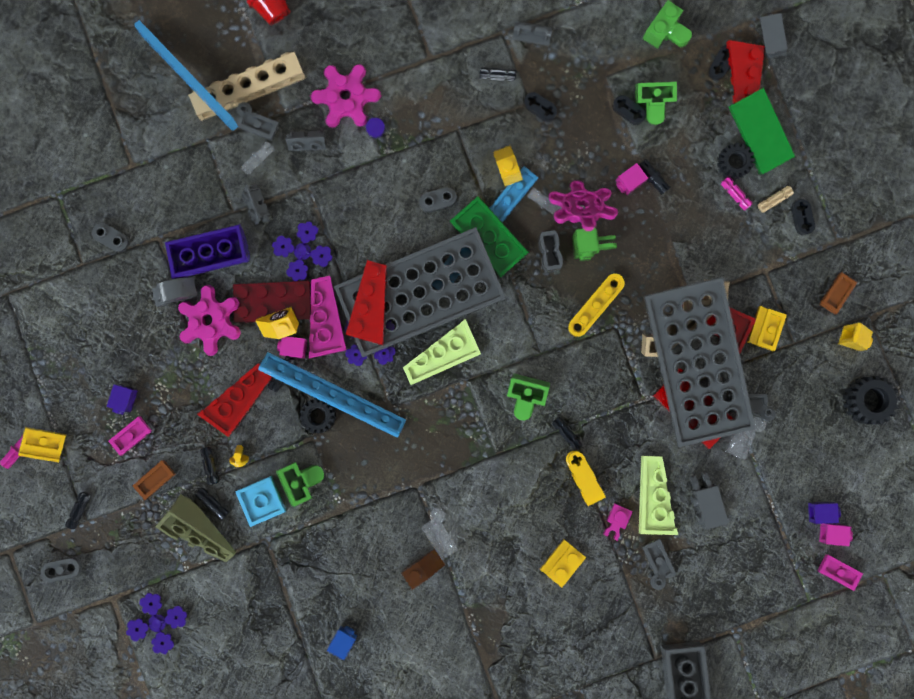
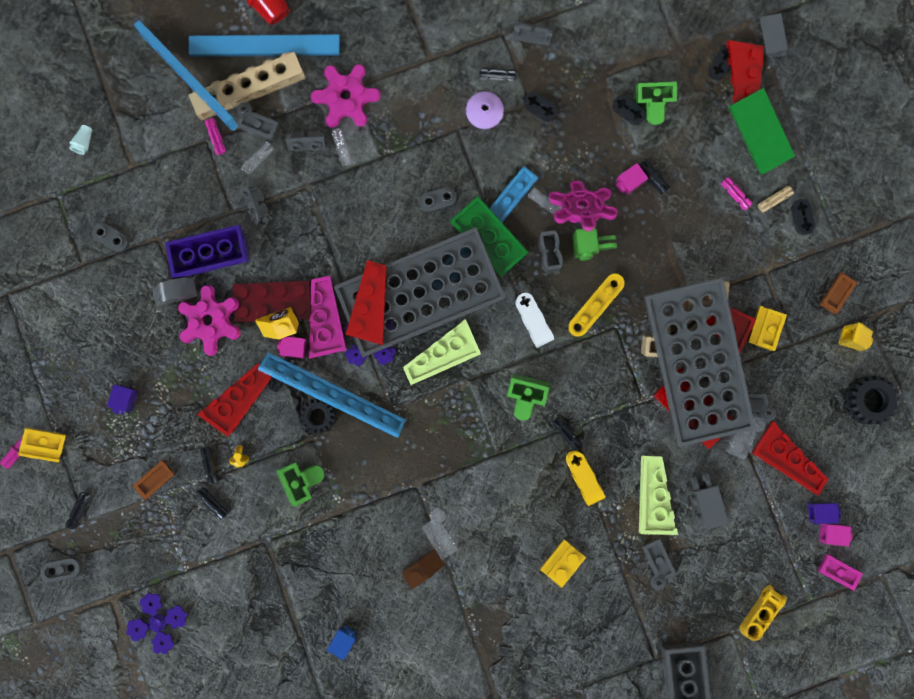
(81, 140): none -> light aqua cone
(130, 436): dark pink plate -> none
(189, 523): olive wedge -> none
(215, 136): none -> dark pink axle
(260, 501): medium azure tile -> none
(263, 45): none -> dark azure tile
(302, 251): dark purple plant -> none
(342, 147): none -> clear axle
(375, 127): dark purple tile -> none
(484, 119): none -> lavender dish
(507, 165): yellow slope -> none
(534, 321): none -> white piece
(618, 518): dark pink plate -> none
(667, 27): bright green brick -> none
(741, 151): black tyre -> none
(771, 608): none -> yellow piece
(783, 455): none -> red wing

